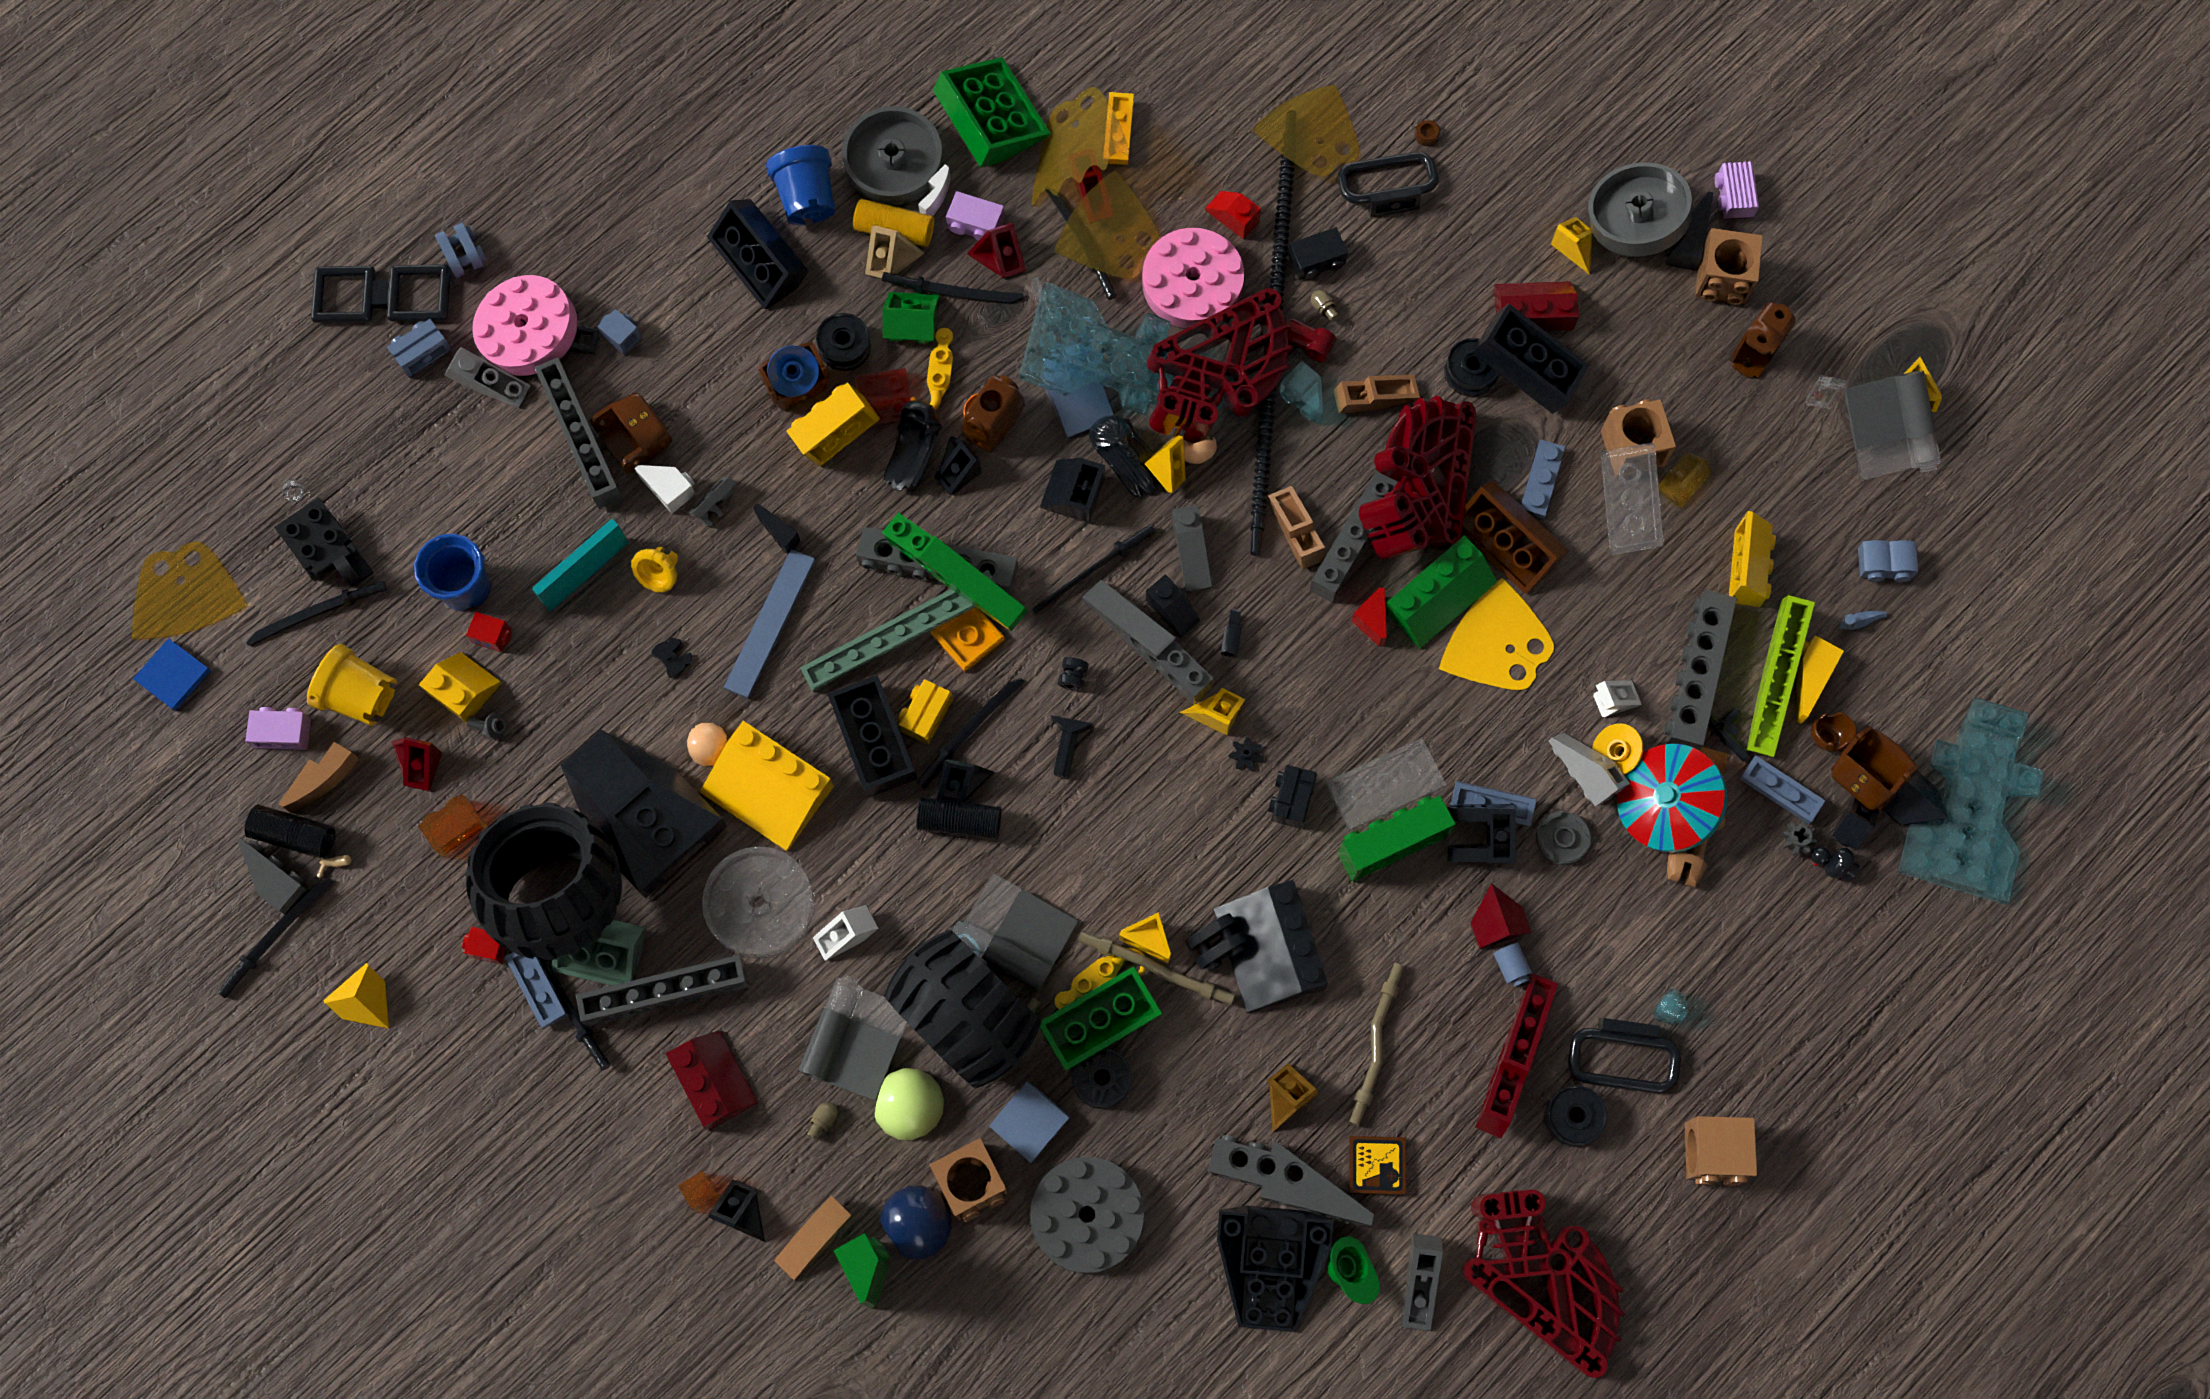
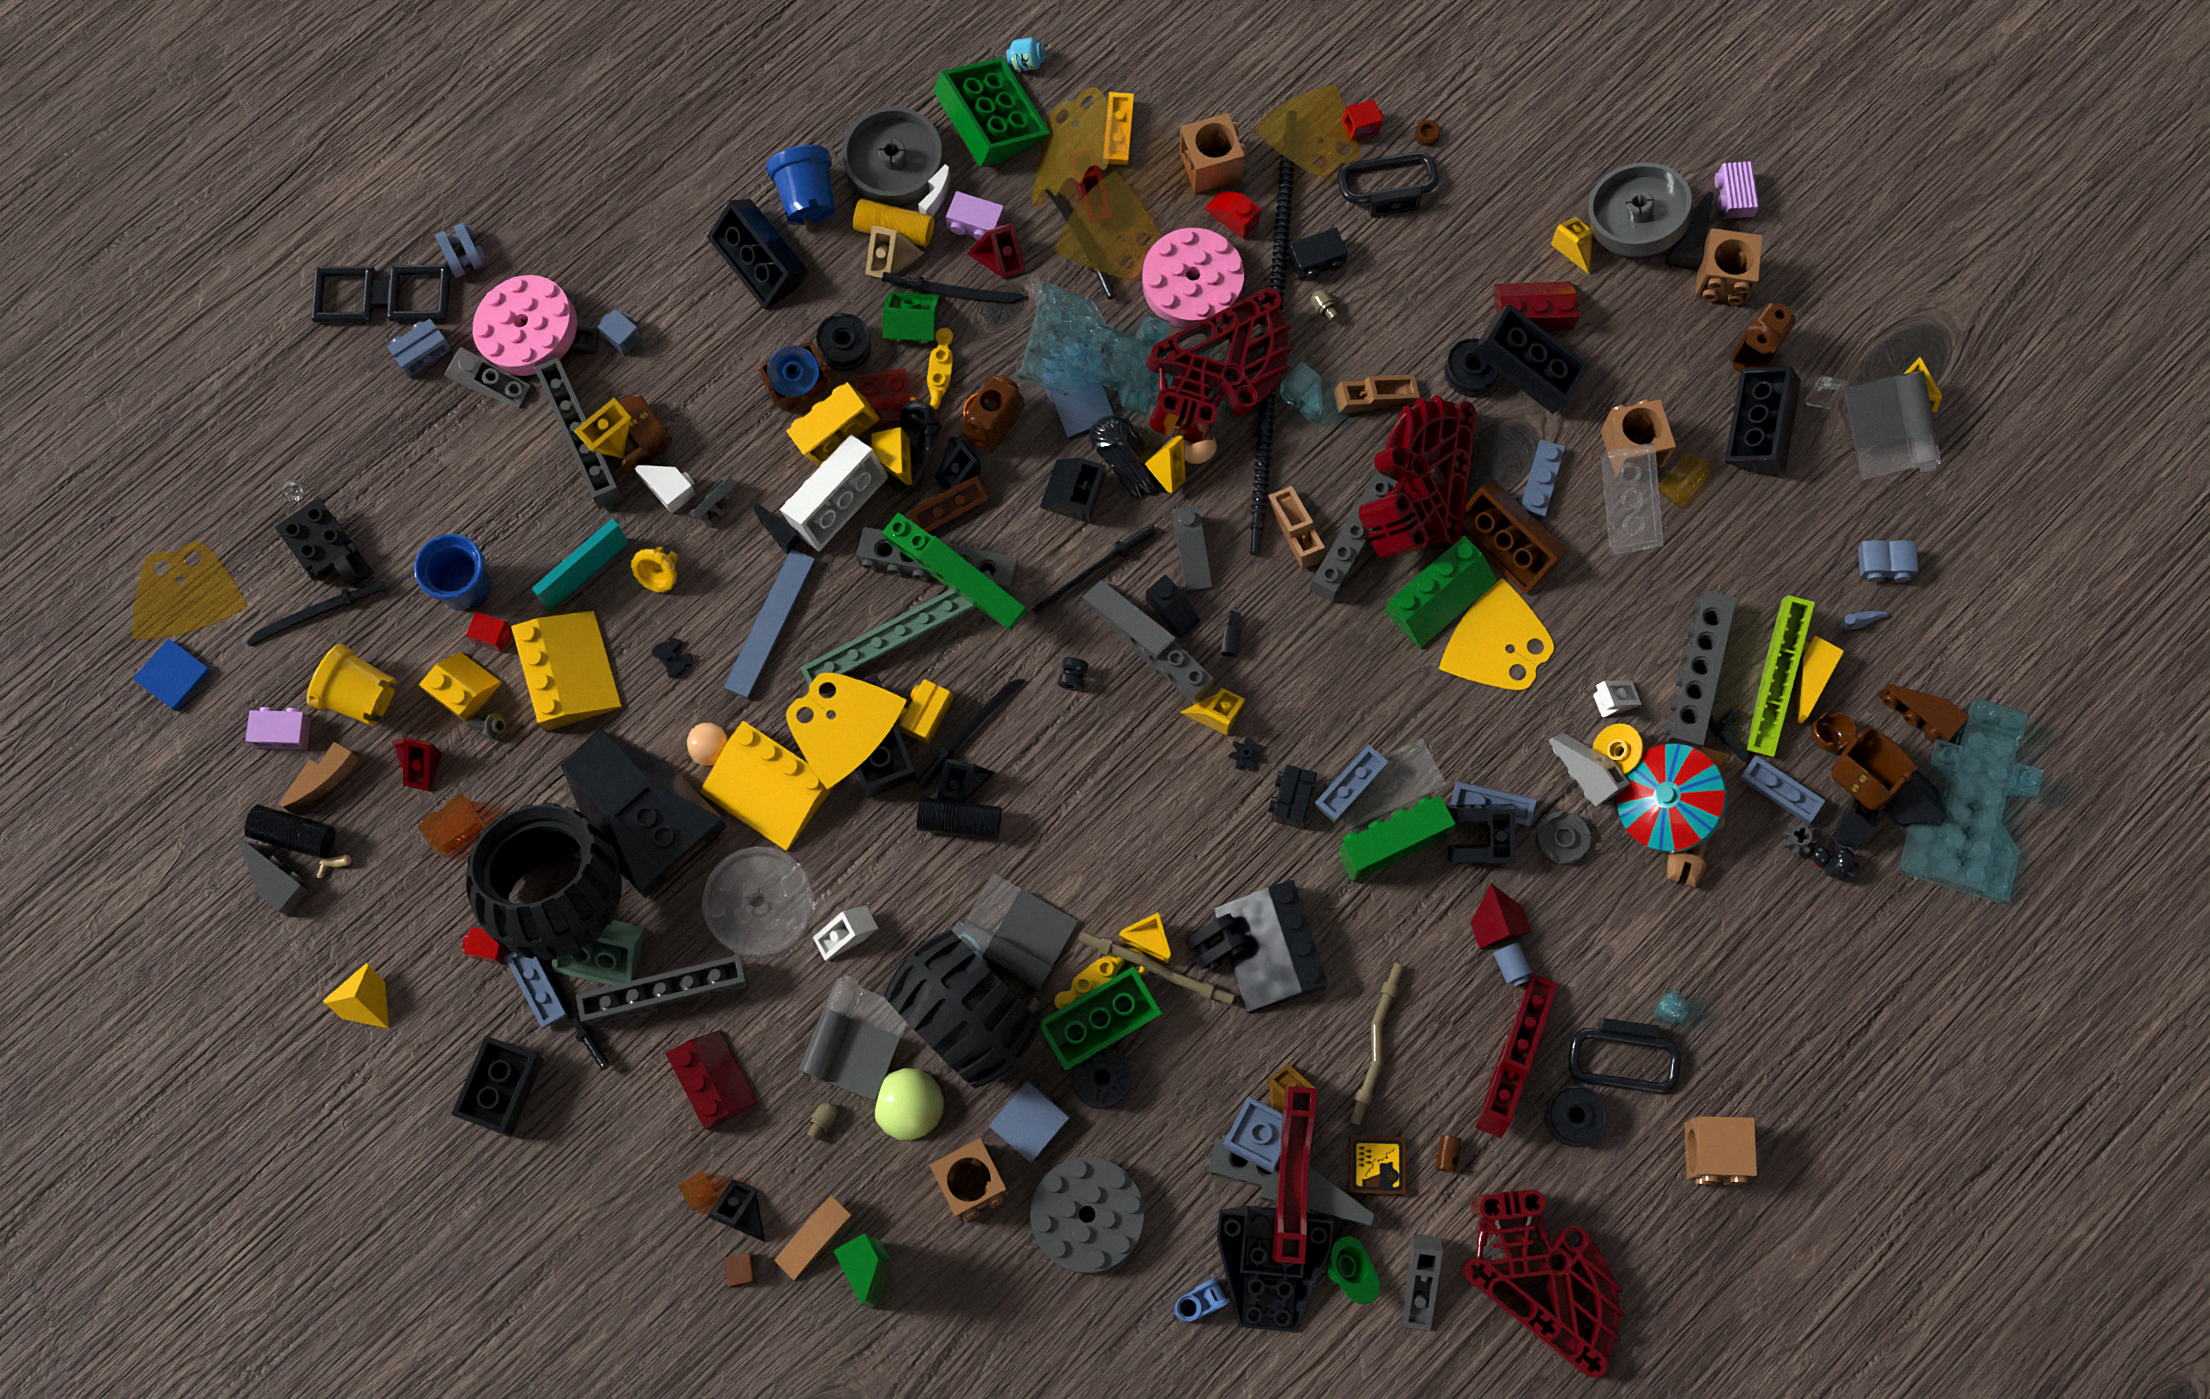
(249, 961): black sword -> none
(497, 1086): none -> black brick
(566, 668): none -> yellow slope
(606, 430): none -> yellow slope
(740, 1269): none -> reddish brown slope
(834, 492): none -> white brick
(860, 725): none -> yellow piece
(894, 453): none -> yellow slope
(917, 1221): dark blue cylinder -> none
(948, 504): none -> reddish brown plate
(968, 638): light orange tile -> none
(1025, 54): none -> medium azure head
(1070, 730): black piece -> none
(1203, 1300): none -> medium blue piece
(1209, 172): none -> medium nougat brick
(1256, 1135): none -> sand blue tile
(1291, 1201): none -> dark red arch
(1315, 342): dark red piece -> none
(1351, 783): none -> sand blue plate
(1362, 119): none -> red brick
(1372, 617): red slope -> none
(1448, 1153): none -> reddish brown piece
(1752, 560): yellow slope -> none
(1763, 419): none -> black slope
(1931, 714): none -> reddish brown slope

